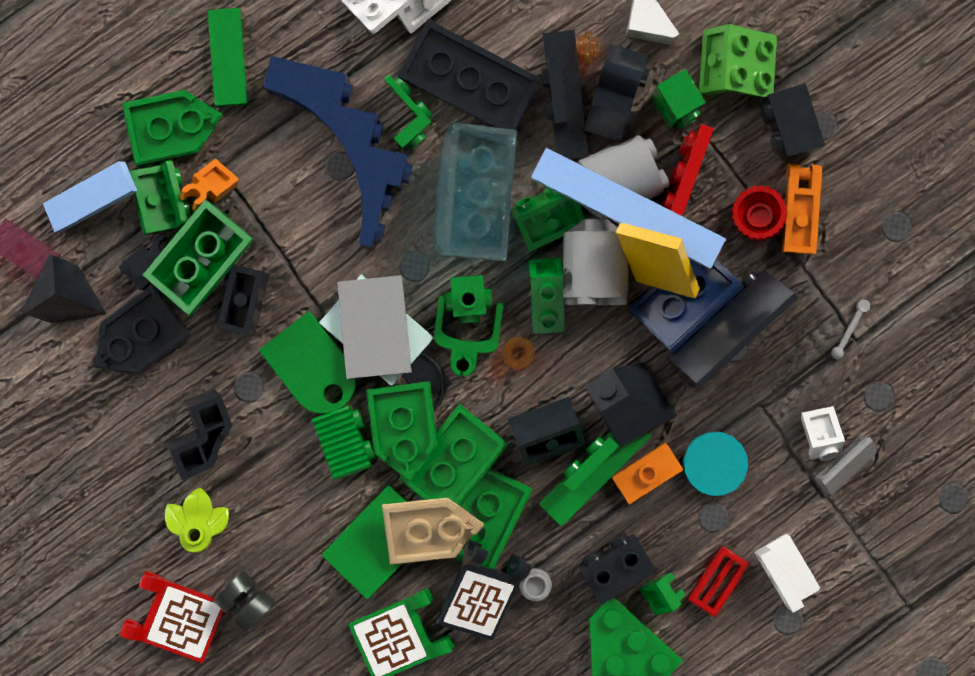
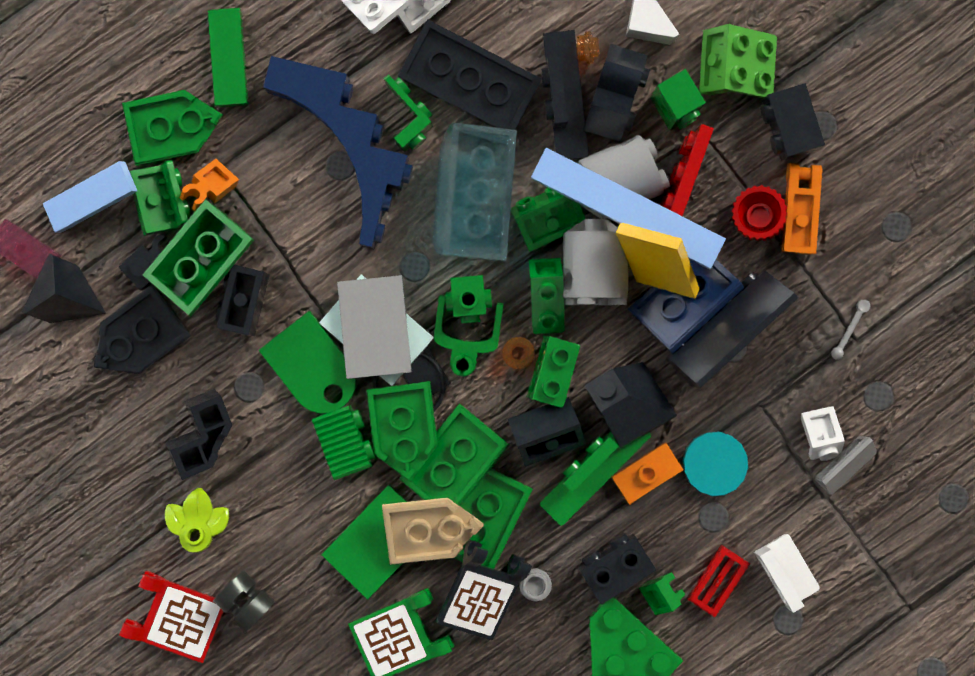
(553, 371): none -> green bracket

